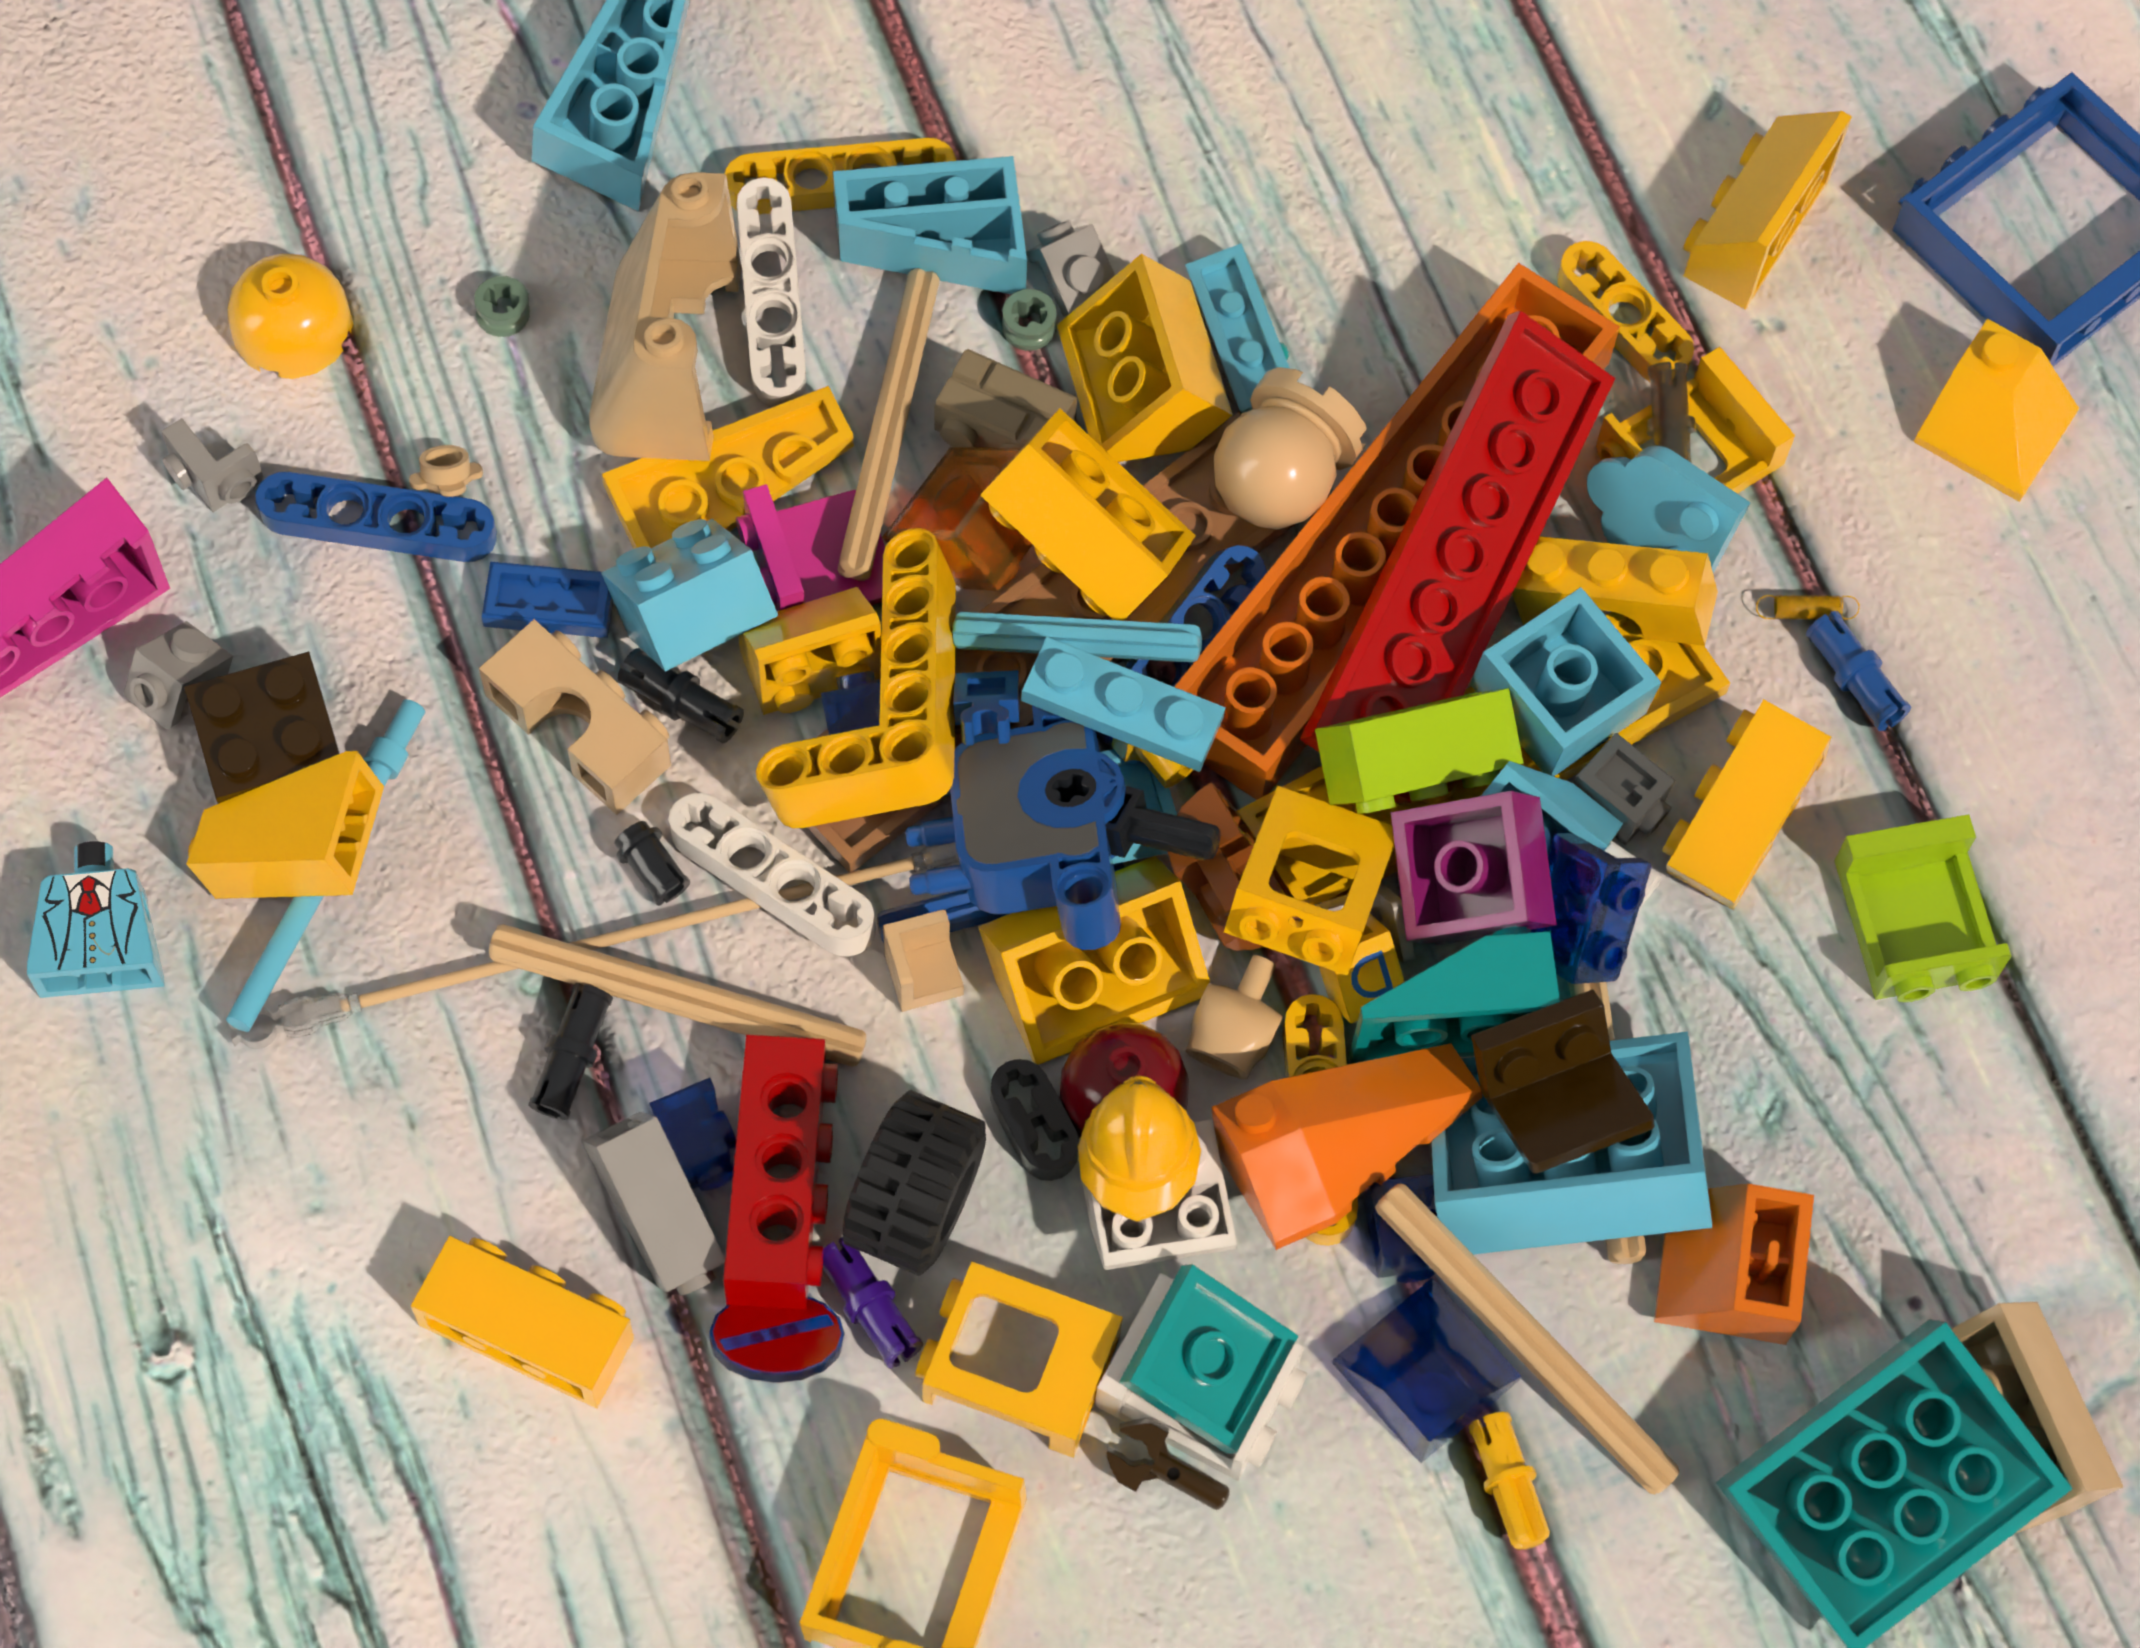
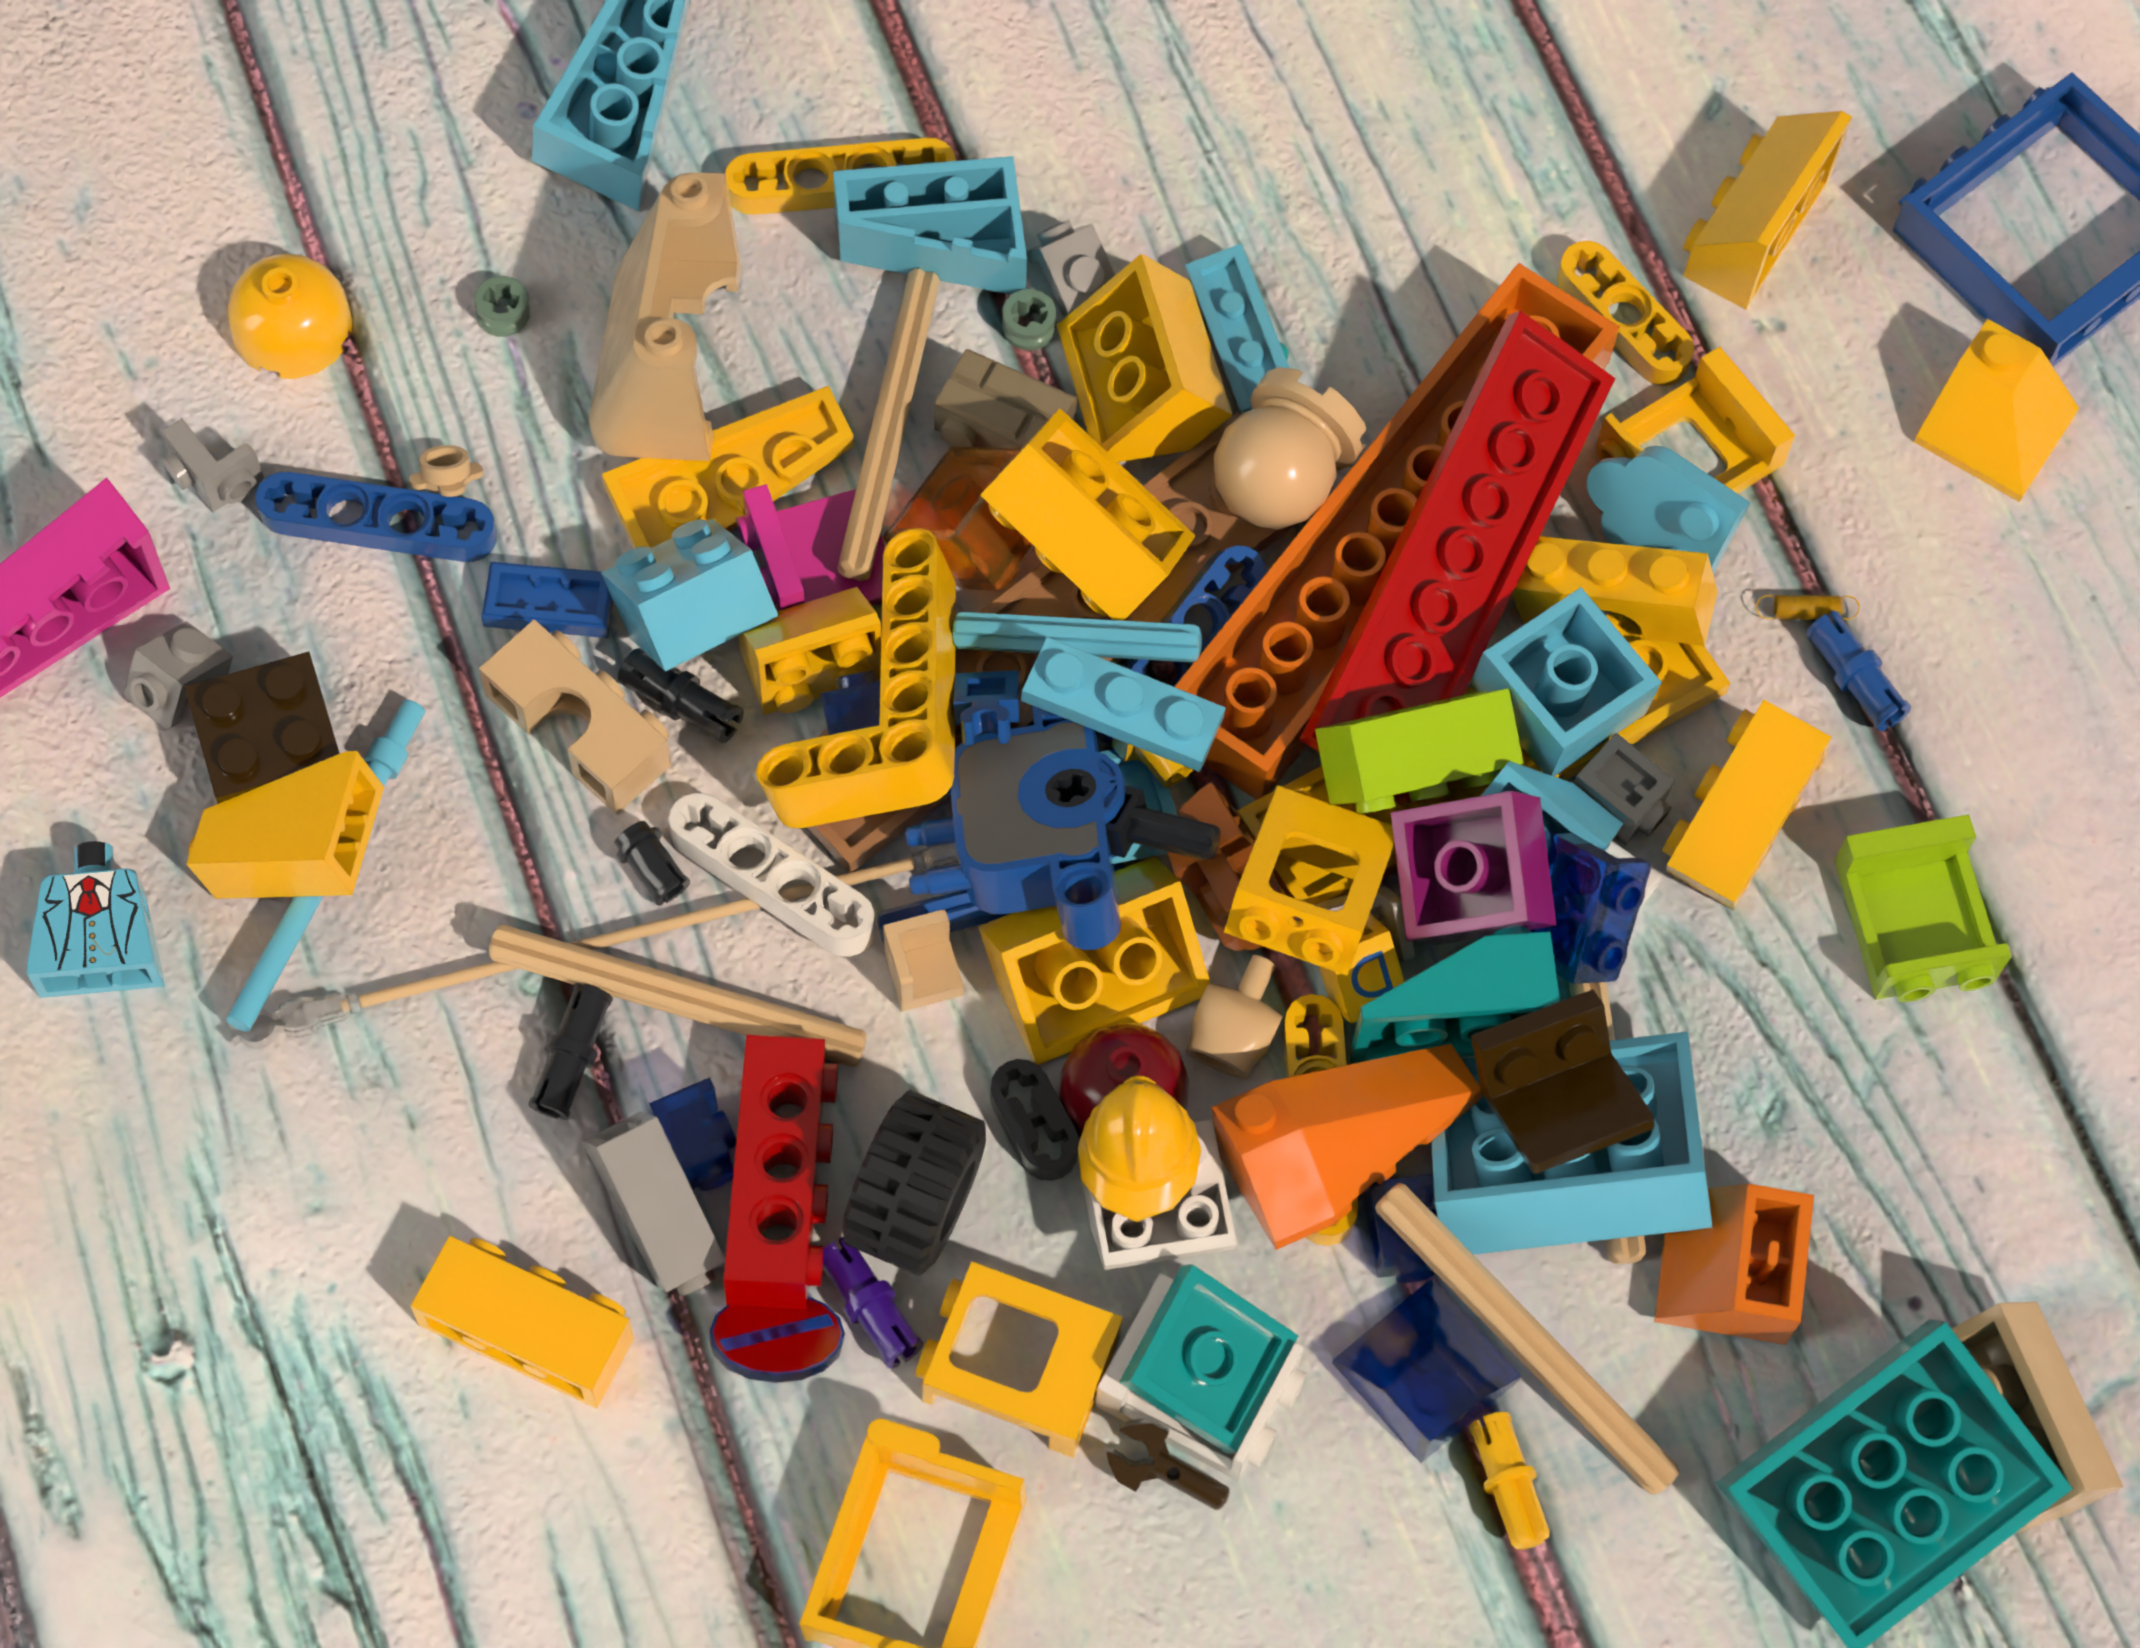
(773, 291): white beam -> none
(1670, 411): clear smoke pin -> none

